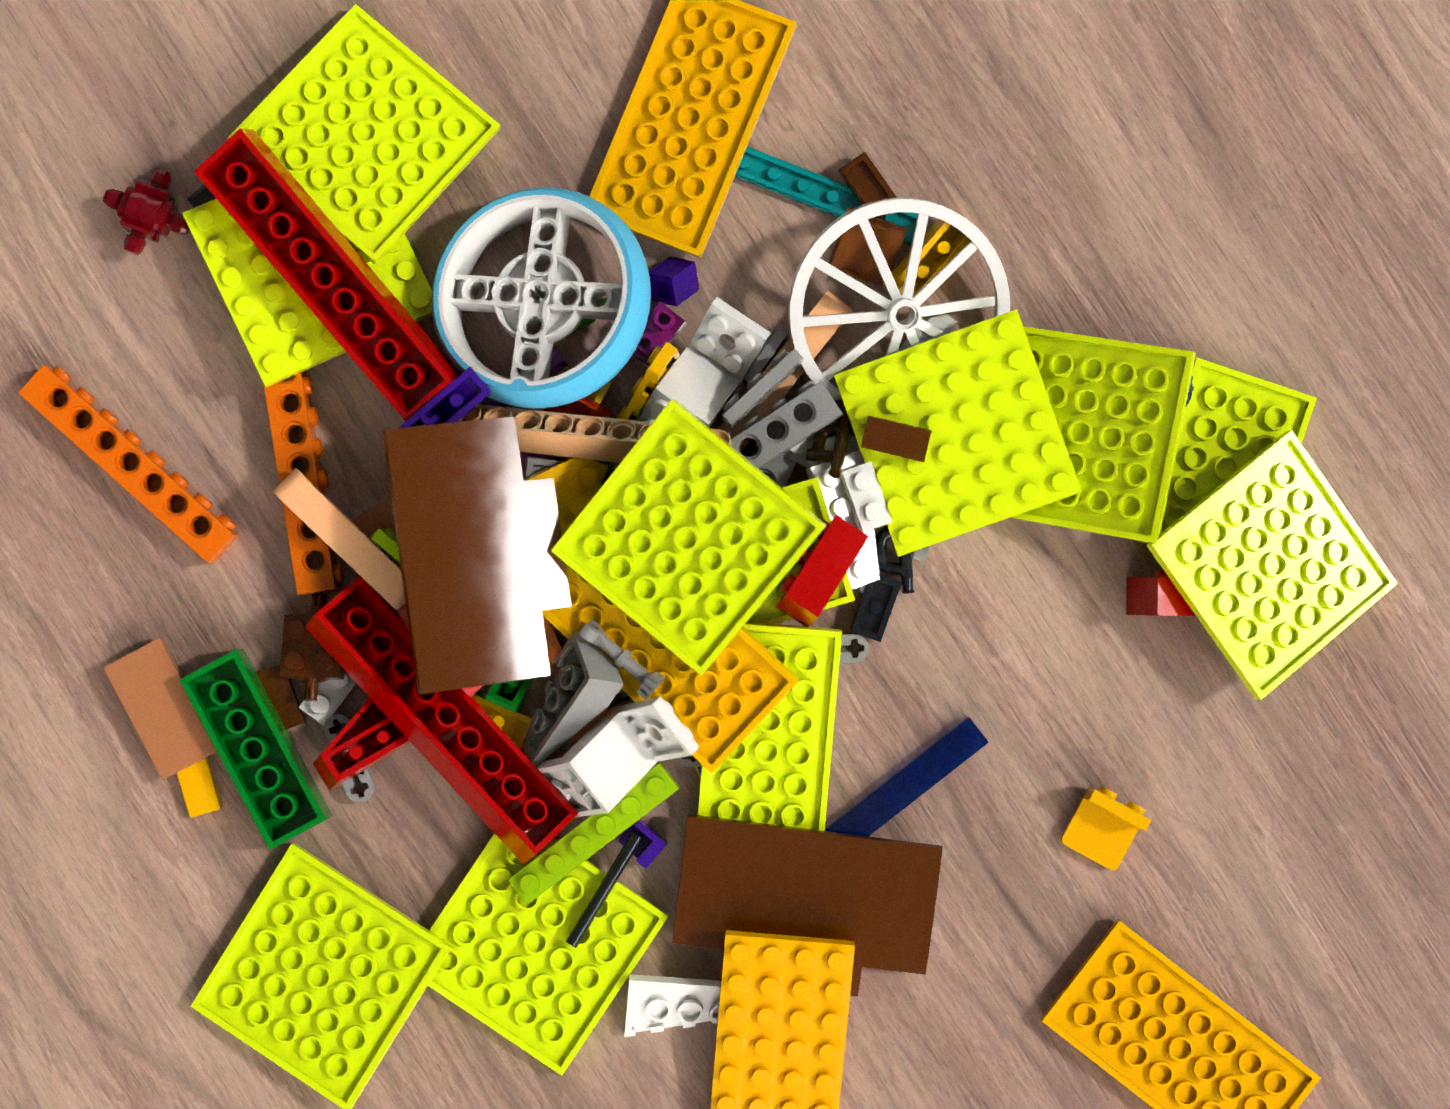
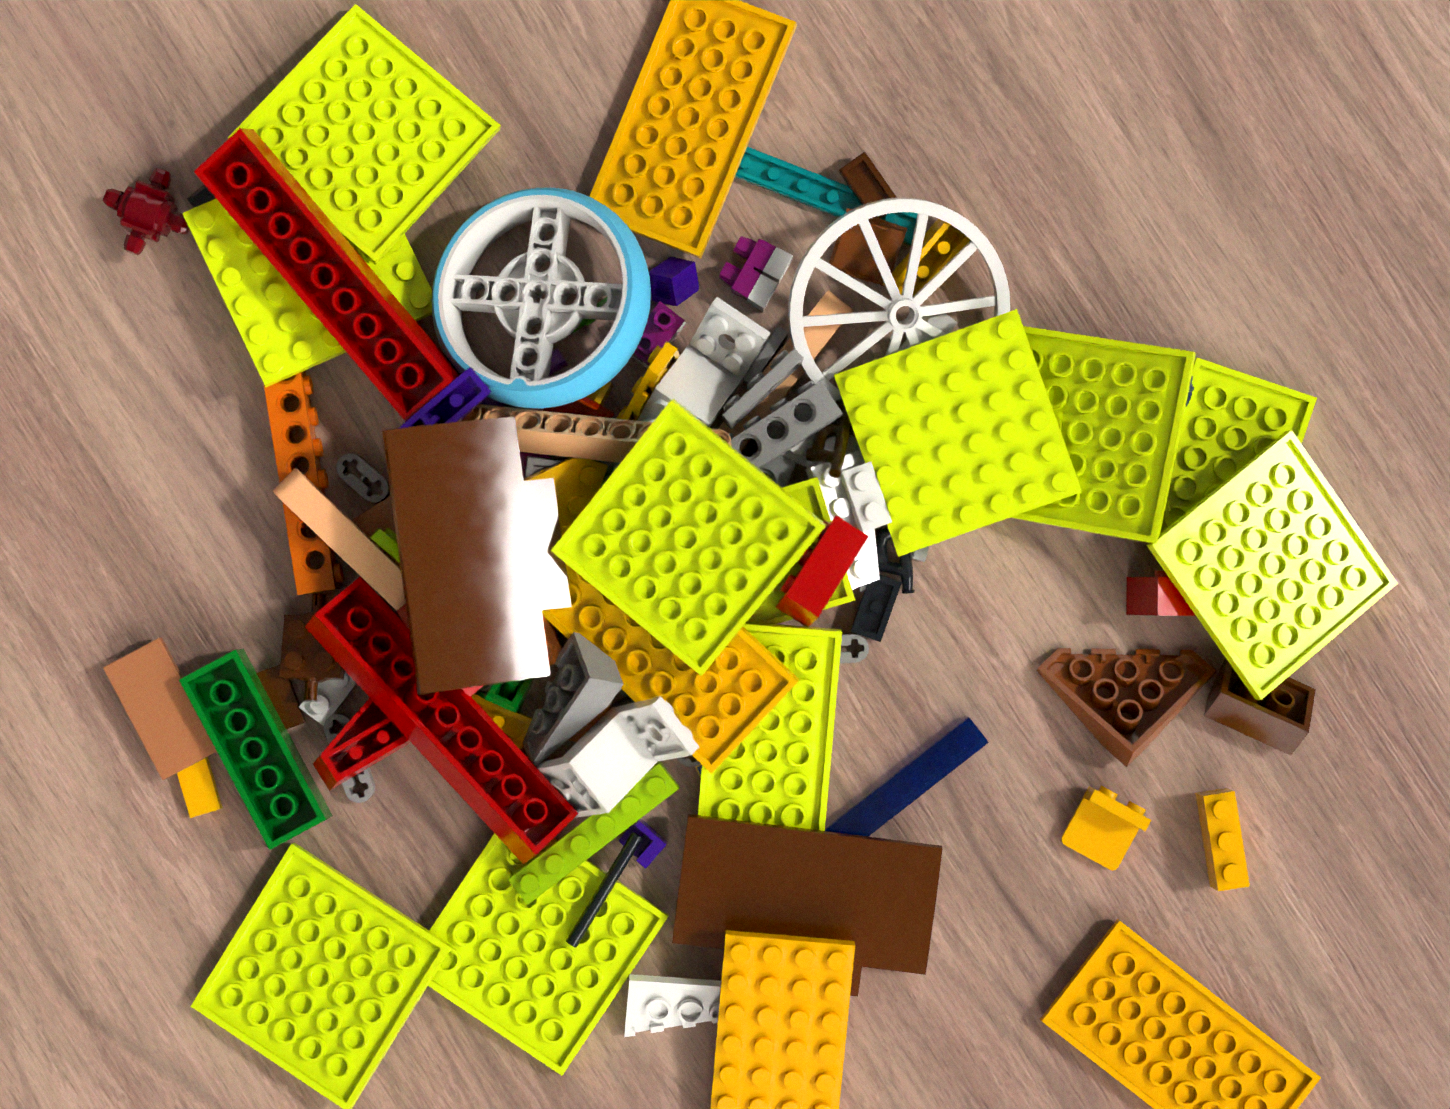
(41, 394): orange brick -> none
(358, 483): none -> light grey beam
(650, 681): light grey piece -> none
(750, 283): none -> hips
(896, 438): reddish brown tile -> none
(1125, 696): none -> dark orange slope
(1222, 839): none -> yellow brick
(1276, 720): none -> reddish brown slope

